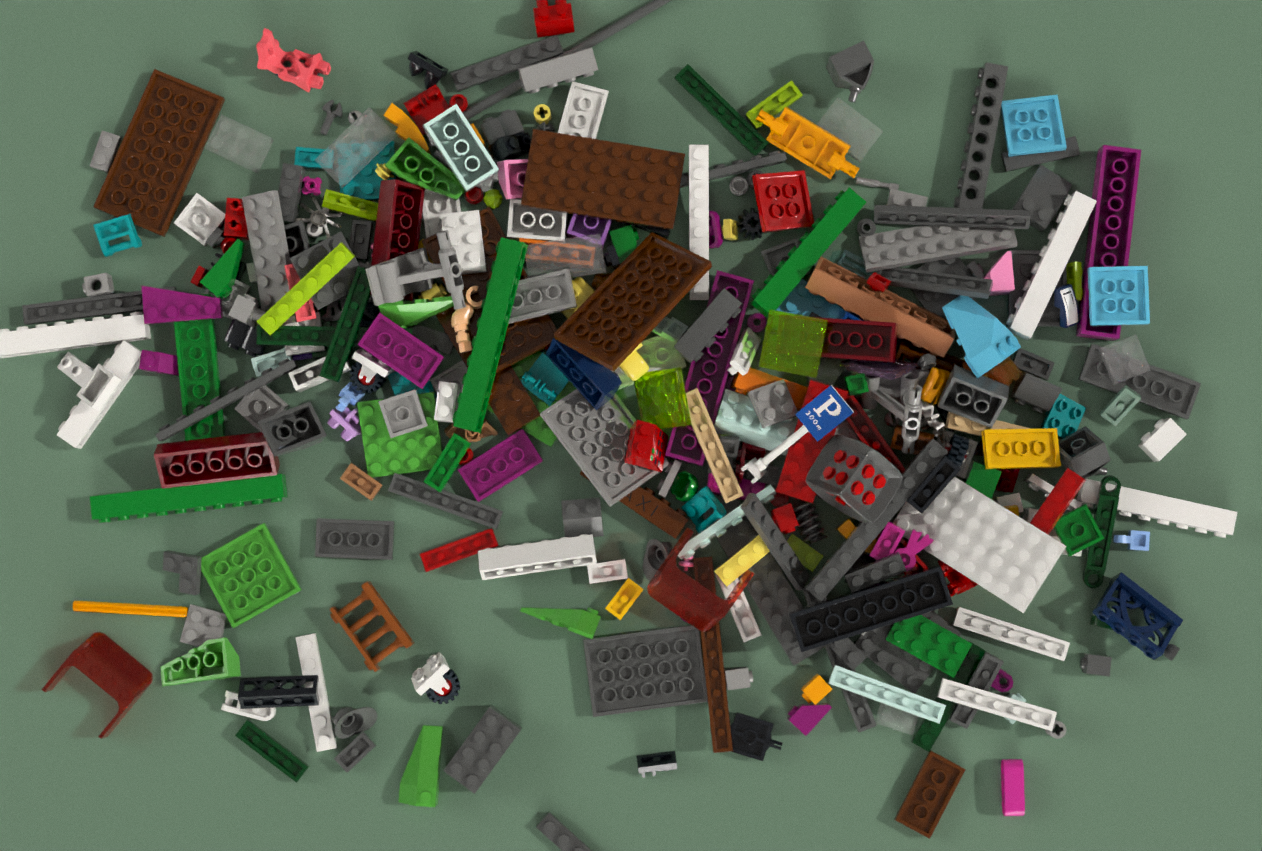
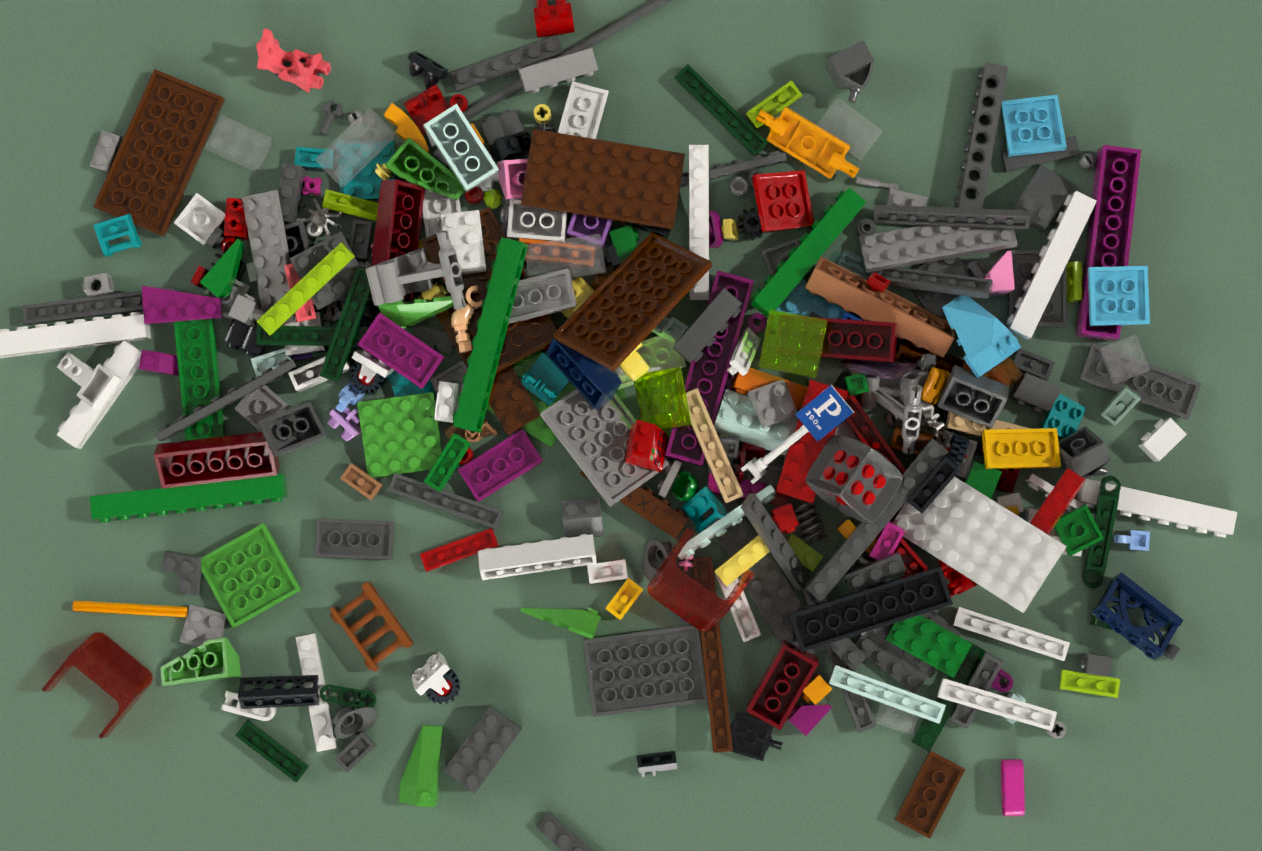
(343, 689): none -> dark green beam
(403, 413): light grey plate -> none
(504, 214): none -> light grey axle
(738, 678): light grey brick -> none
(782, 684): none -> dark red brick
(912, 548): dark pink piece -> none
(1066, 301): slope -> none
(1084, 163): none -> light grey hinge
(1089, 683): none -> lime plate

